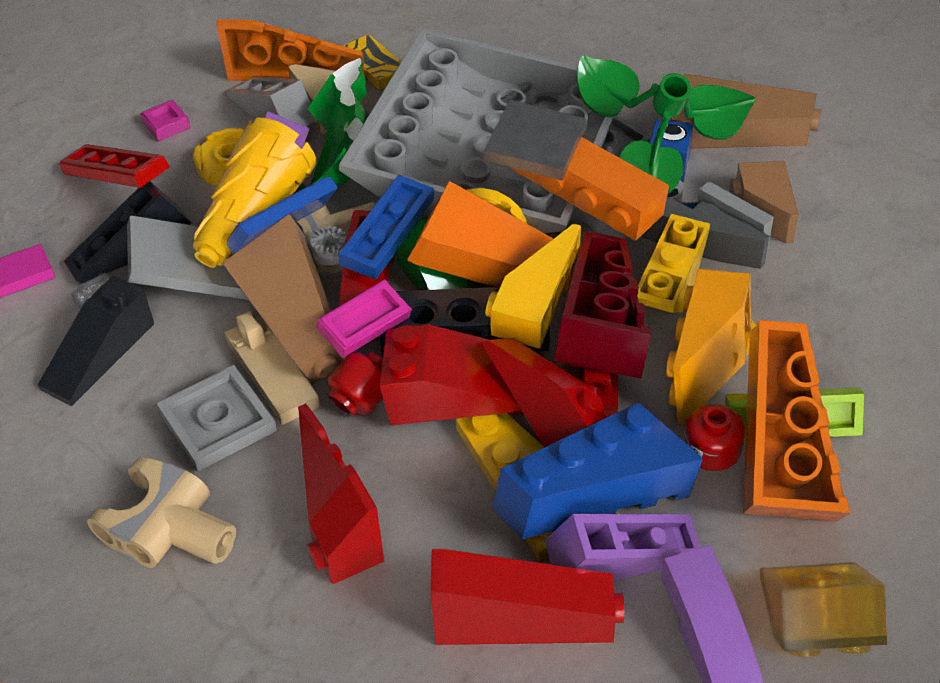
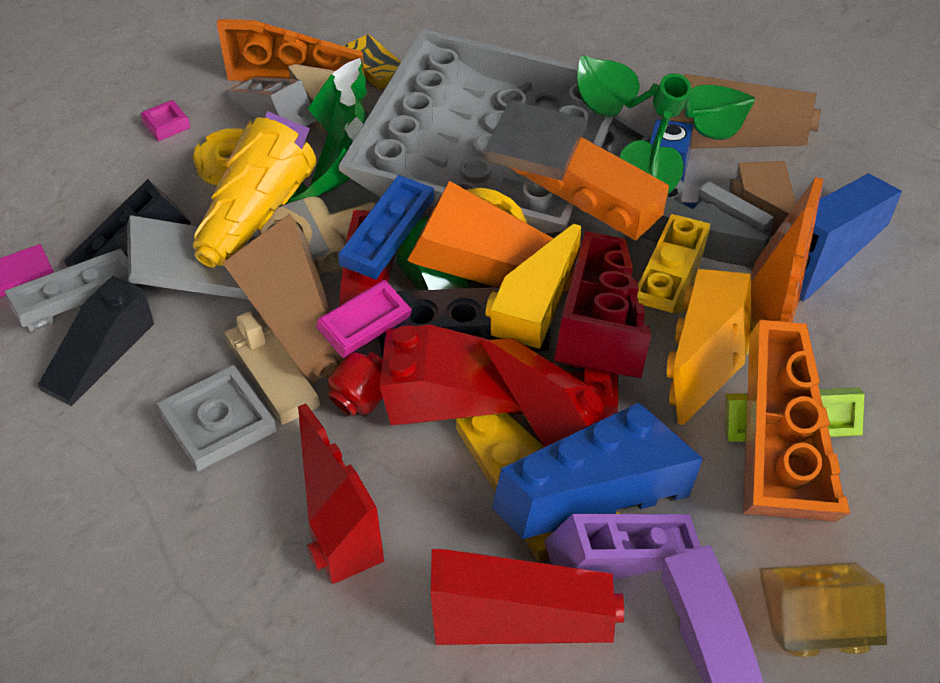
(63, 290): none -> light grey hinge
(114, 165): red tile -> none
(164, 518): tan connector -> none
(297, 205): blue tile -> none
(325, 237): light grey bush -> none
(715, 435): red head -> none
(782, 264): none -> orange wedge
(845, 226): none -> blue slope

